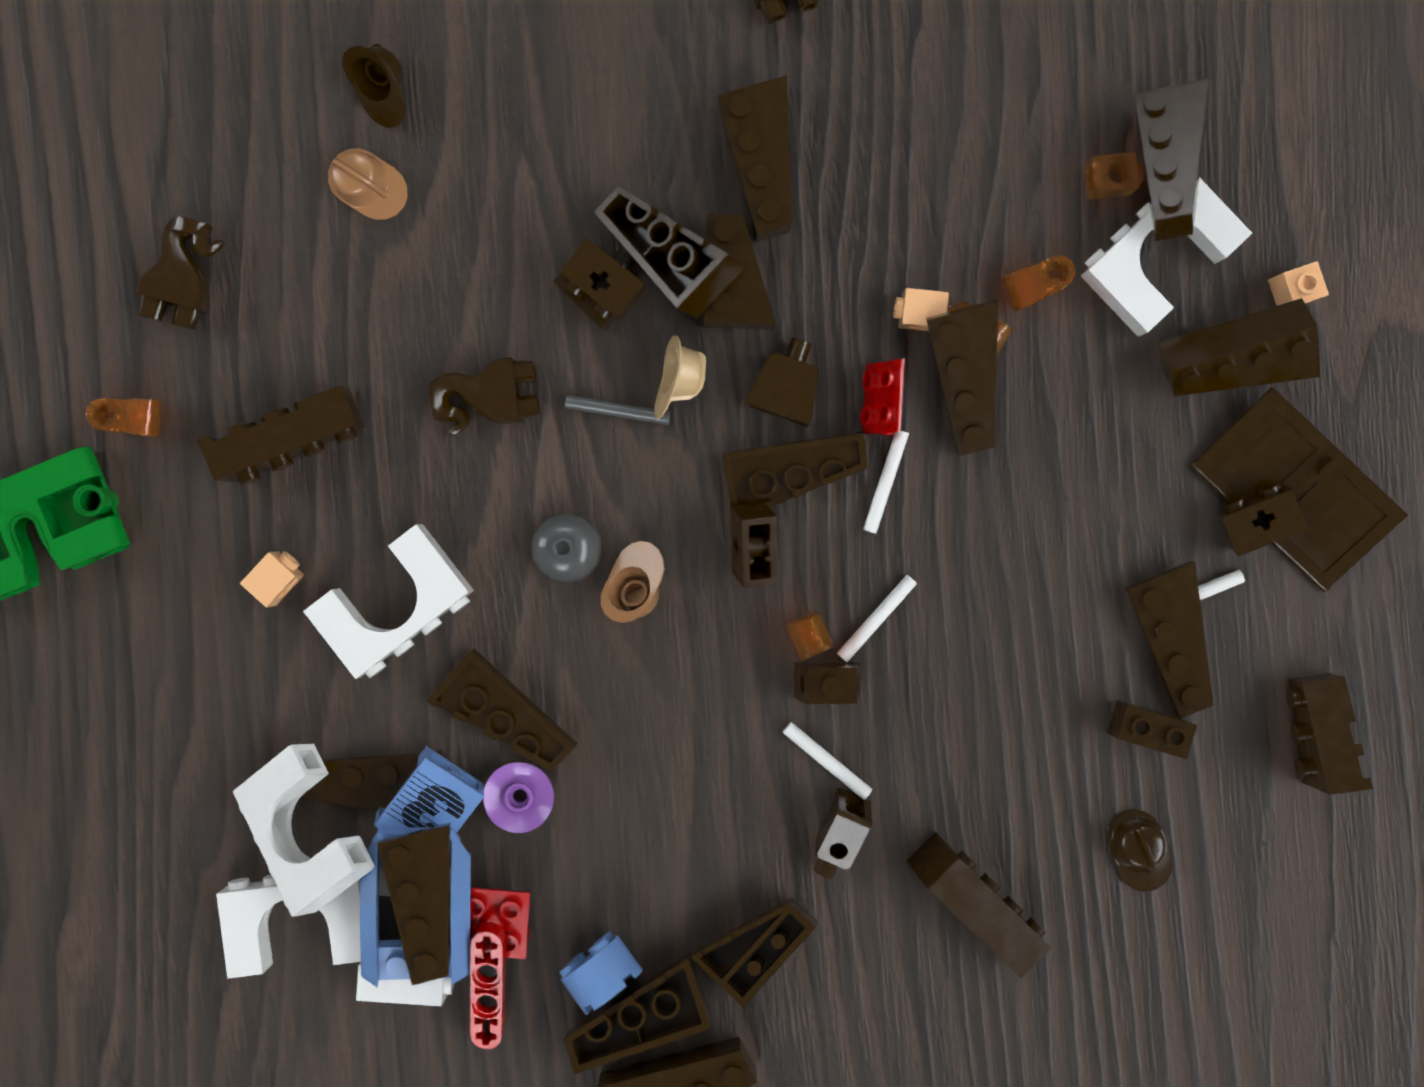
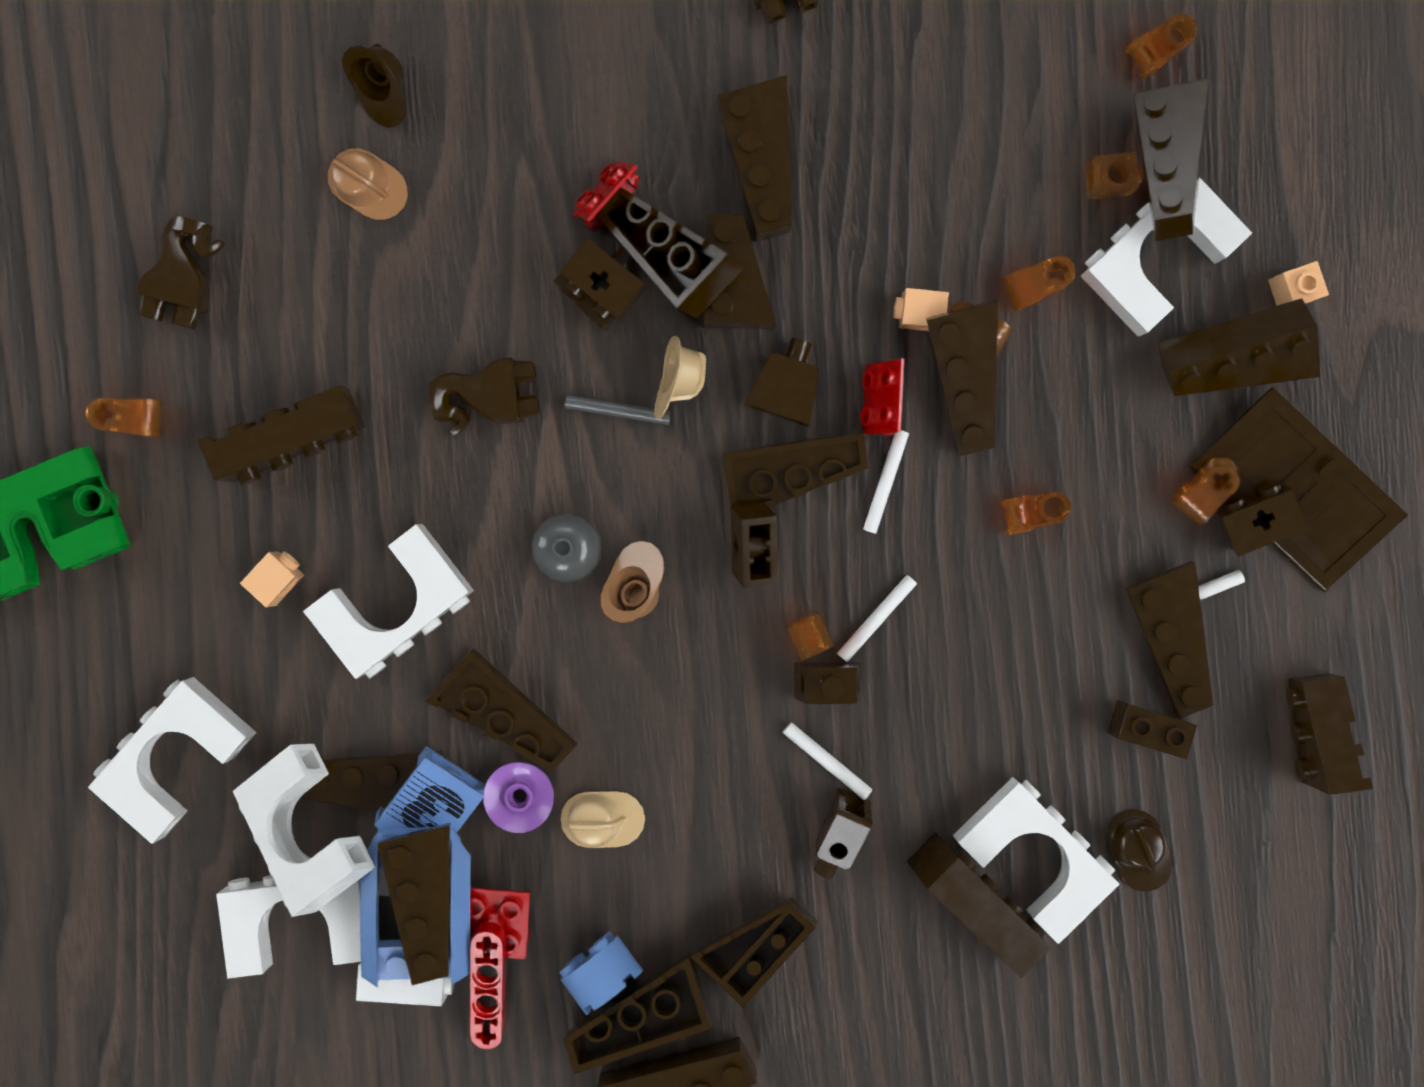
(127, 779): none -> white arch
(602, 819): none -> tan piece
(611, 179): none -> red hinge
(1031, 511): none -> clear orange piece
(1081, 880): none -> white arch
(1157, 46): none -> clear orange piece
(1202, 494): none -> clear orange piece

